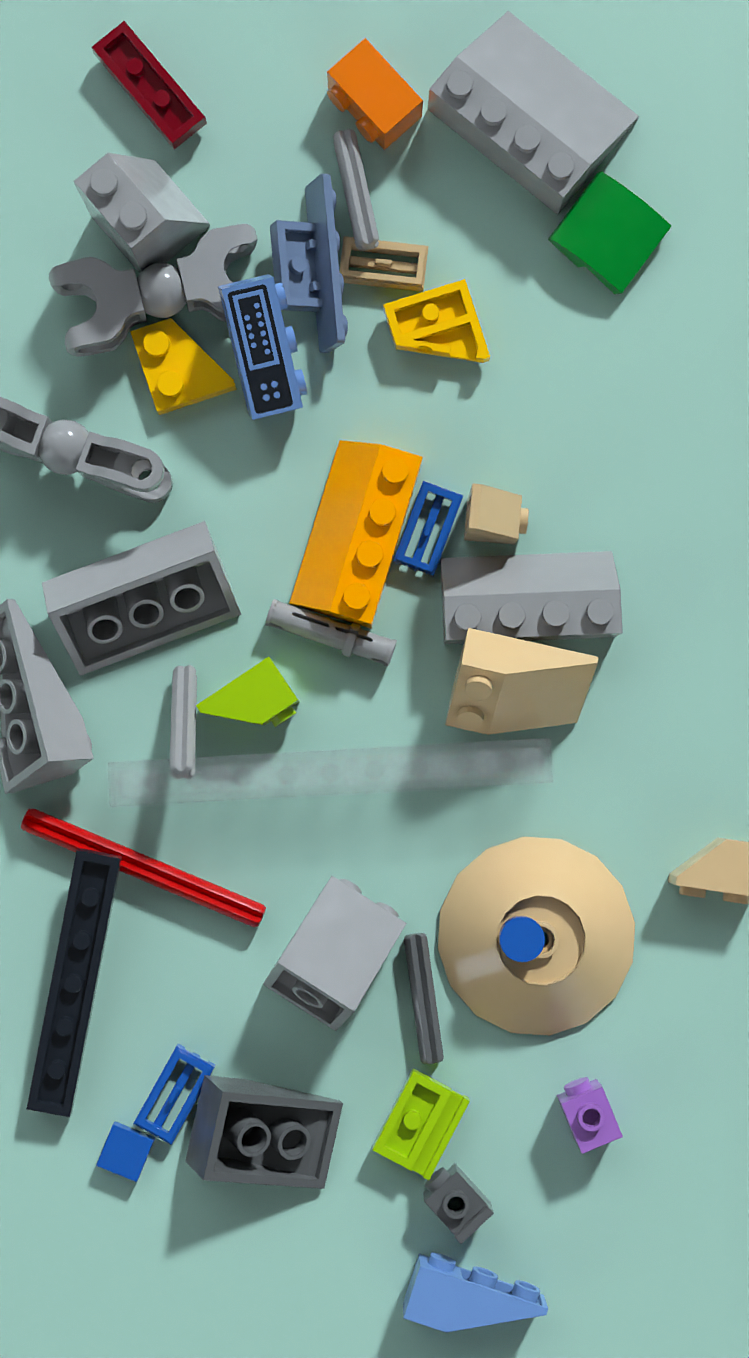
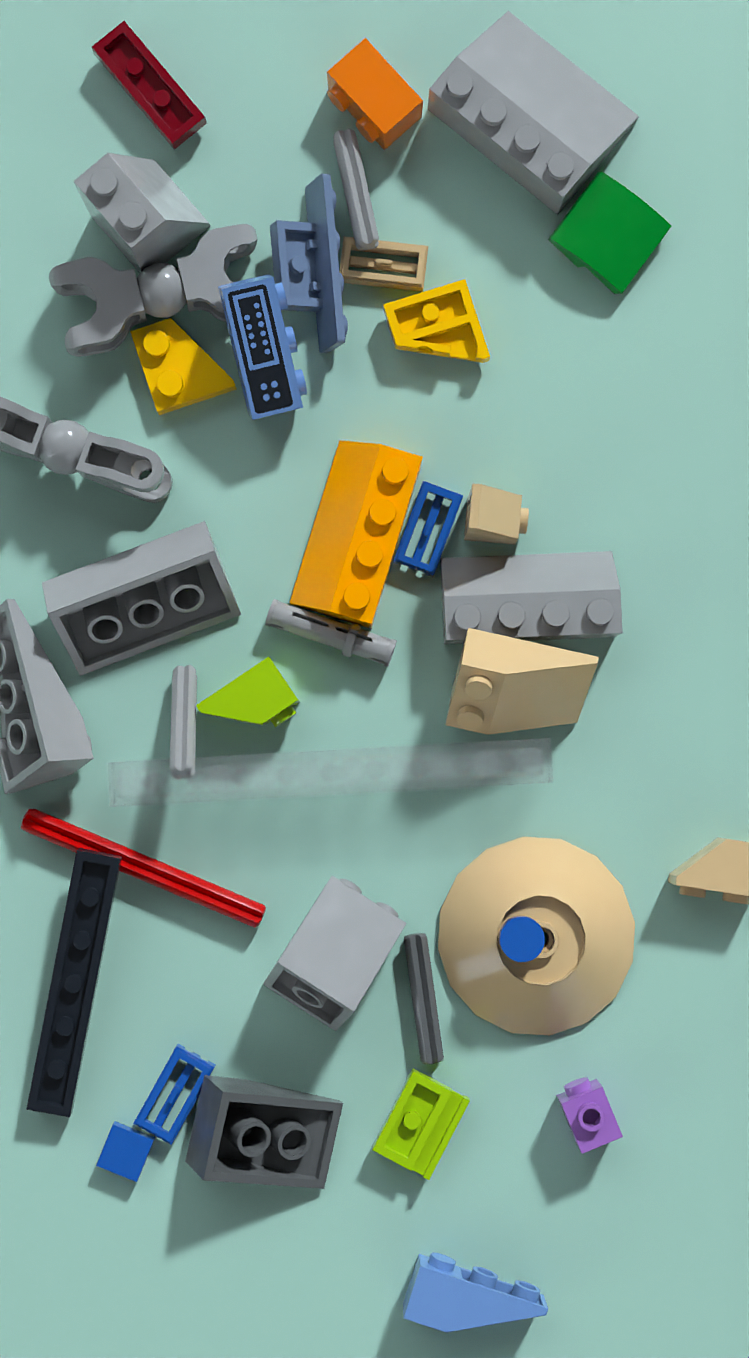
(470, 1215): dark grey brick -> none

